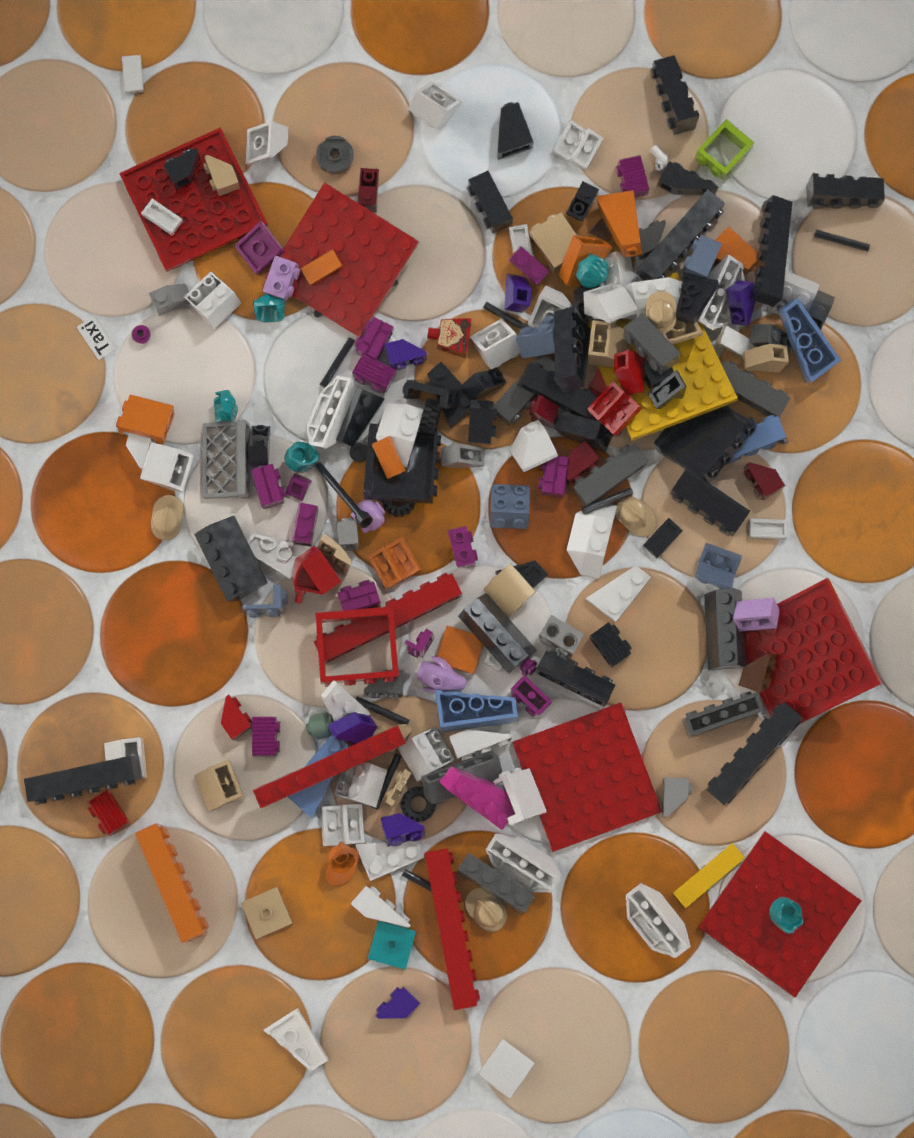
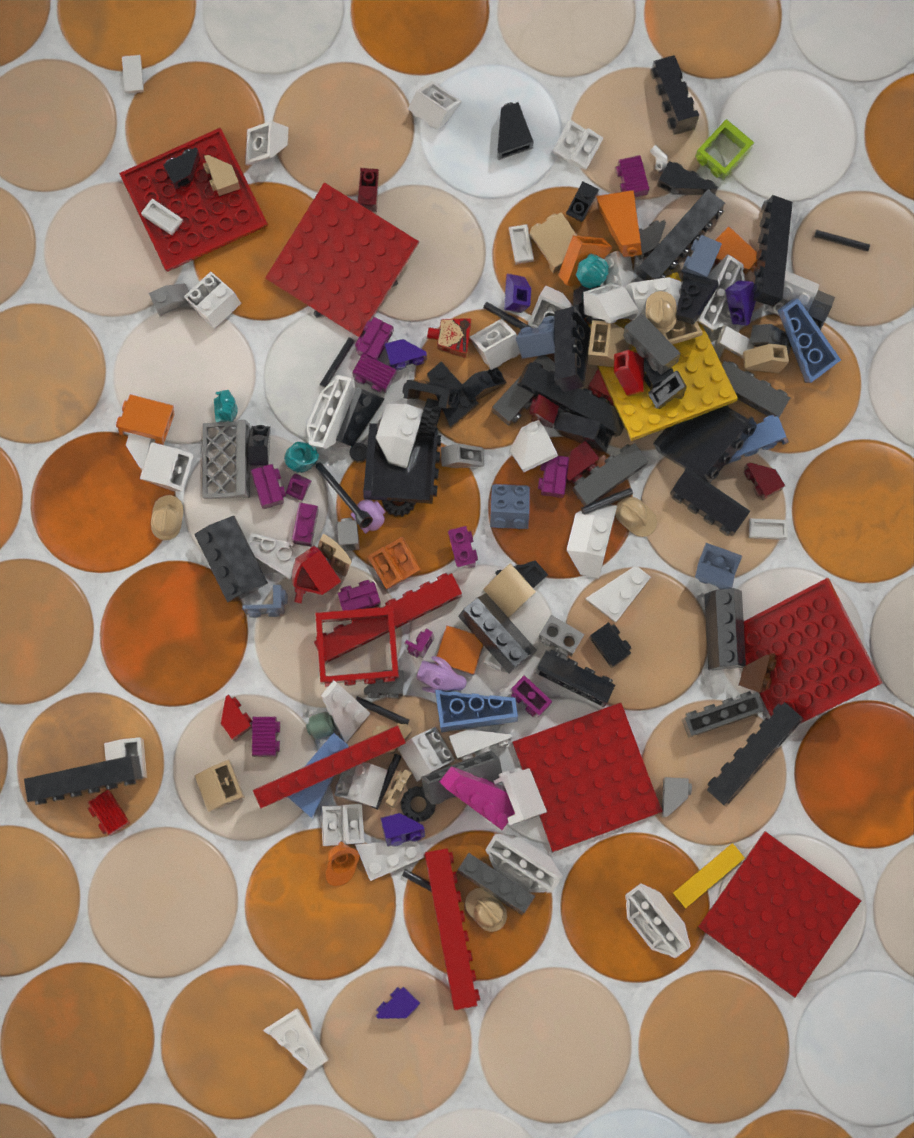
(96, 338): white sticker -> none
(143, 339): magenta plate -> none
(171, 882): orange brick -> none
(259, 248): magenta plate -> none
(266, 913): tan plate -> none
(269, 308): teal hair -> none
(281, 278): lavender brick -> none
(321, 267): orange tile -> none
(341, 163): dark grey plate -> none
(353, 727): dark purple slope -> none
(374, 907): white slope -> none
(388, 457): orange tile -> none
(391, 945): teal plate -> none
(480, 424): black brick -> none
(489, 202): black brick -> none
(506, 1068): white slope -> none
(528, 265): magenta brick -> none
(528, 667): magenta plate -> none
(601, 230): black sticker -> none
(614, 408): red slope -> none
(662, 538): black tile -> none
(756, 614): lavender brick -> none
(786, 914): teal hair -> none
(844, 191): black wedge -> none

